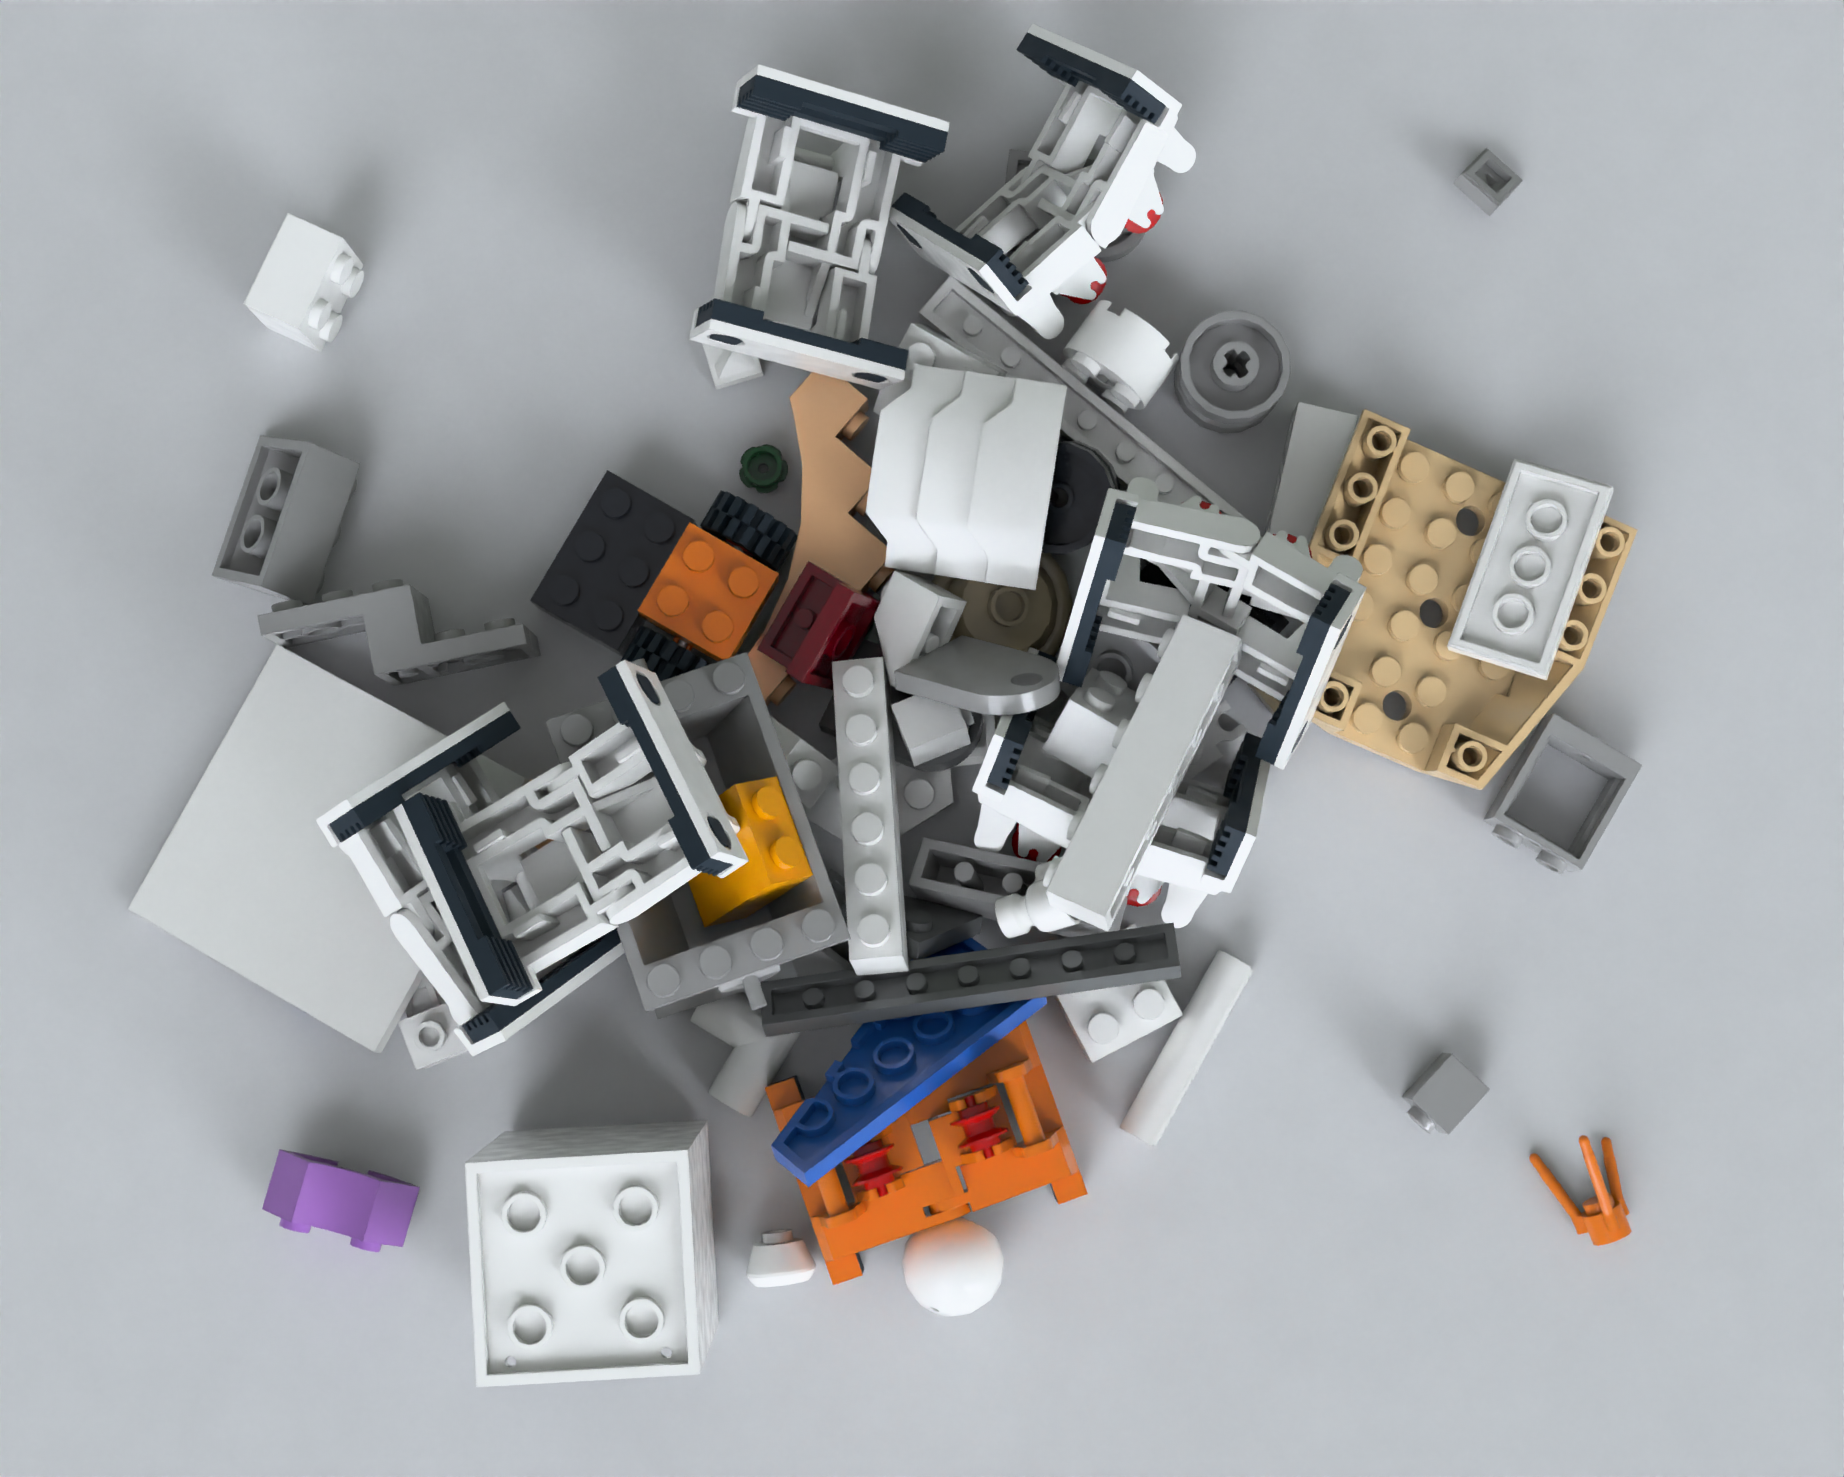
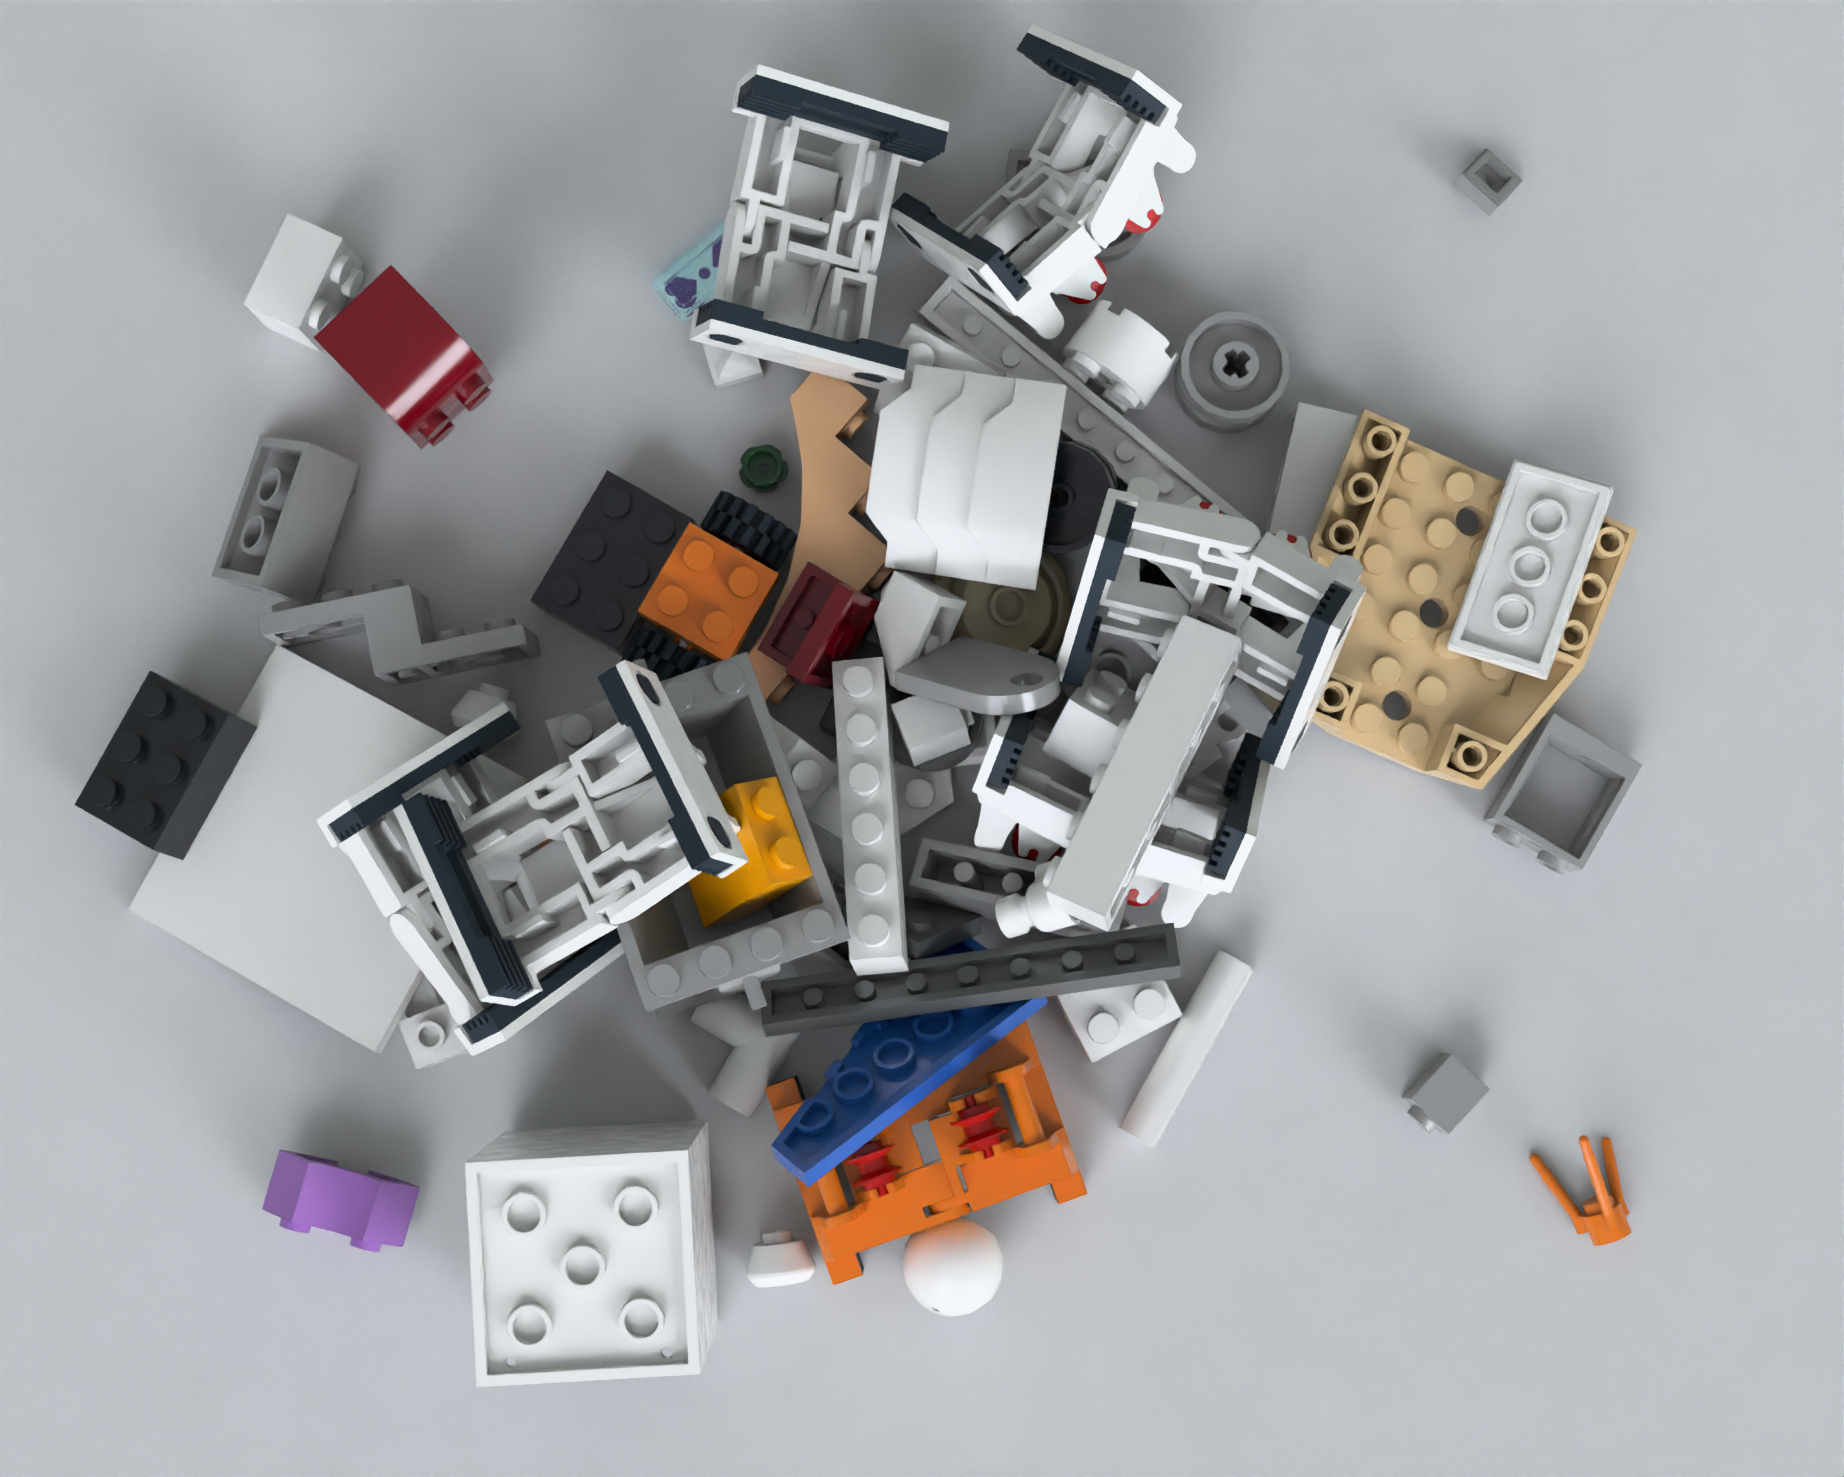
(165, 766): none -> black brick
(406, 358): none -> dark red brick
(477, 703): none -> white cone
(692, 277): none -> clear light blue tile

